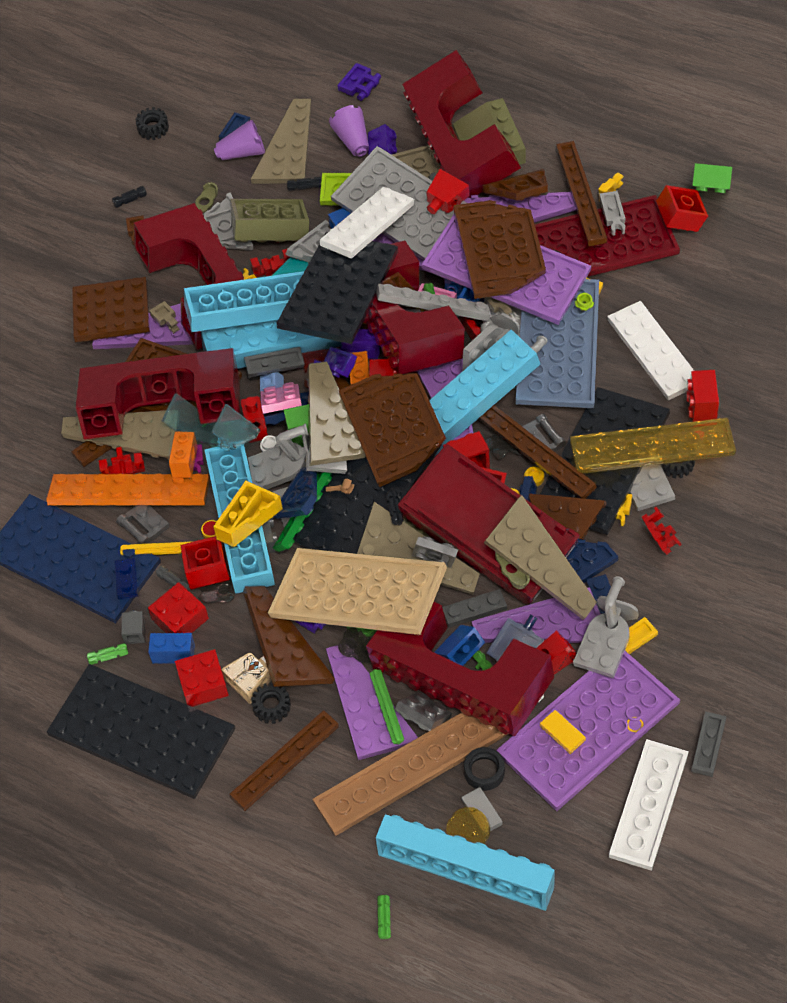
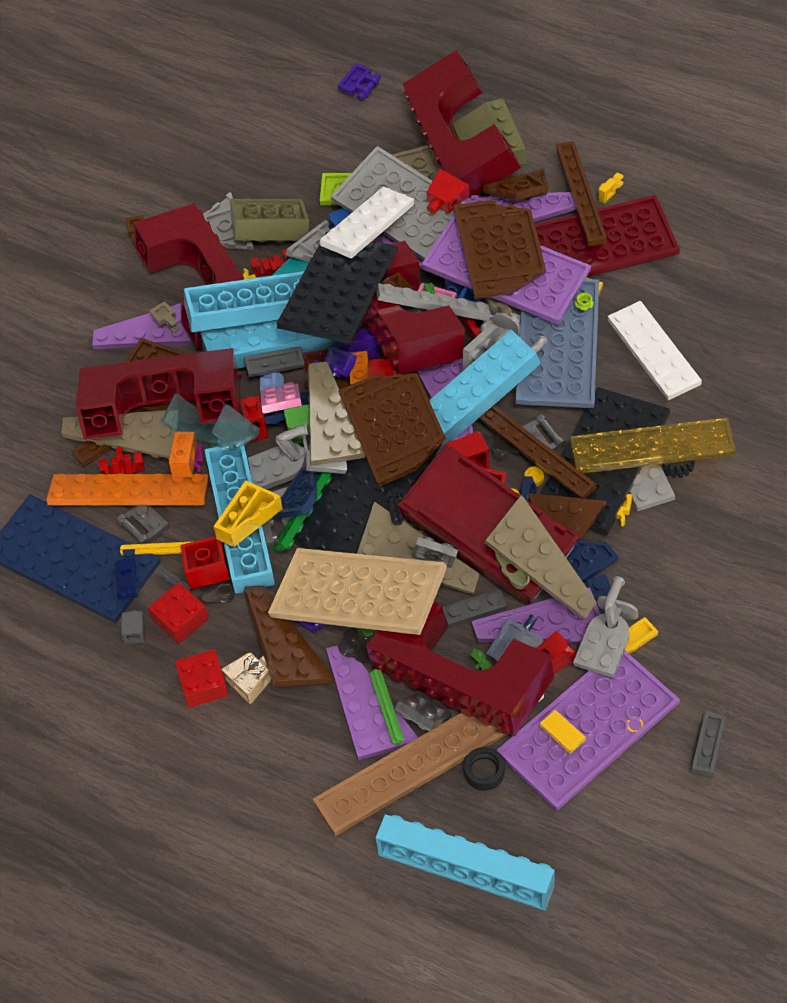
(107, 653): bright green axle -> none
(110, 309): reddish brown plate -> none
(129, 196): black axle -> none
(141, 730): black plate -> none
(149, 116): black tyre -> none
(170, 647): blue brick -> none
(208, 529): red tile -> none
(210, 192): olive piece -> none
(235, 122): dark blue tile -> none
(240, 143): medium lavender cone -> none
(268, 442): white plate -> none
(270, 692): black tyre -> none
(284, 760): reddish brown plate -> none
(288, 149): dark tan wing -> none
(304, 183): black axle -> none
(346, 487): medium nougat hand -> none
(351, 129): medium lavender cone -> none
(383, 138): dark purple bracket -> none
(384, 917): bright green axle -> none
(461, 644): blue brick -> none
(469, 824): clear yellow tile -> none
(479, 801): light grey tile -> none
(613, 211): light grey plate -> none
(648, 805): white plate -> none
(664, 541): red piece -> none
(682, 208): red brick -> none
(702, 395): red brick -> none
(712, 177): bright green brick -> none

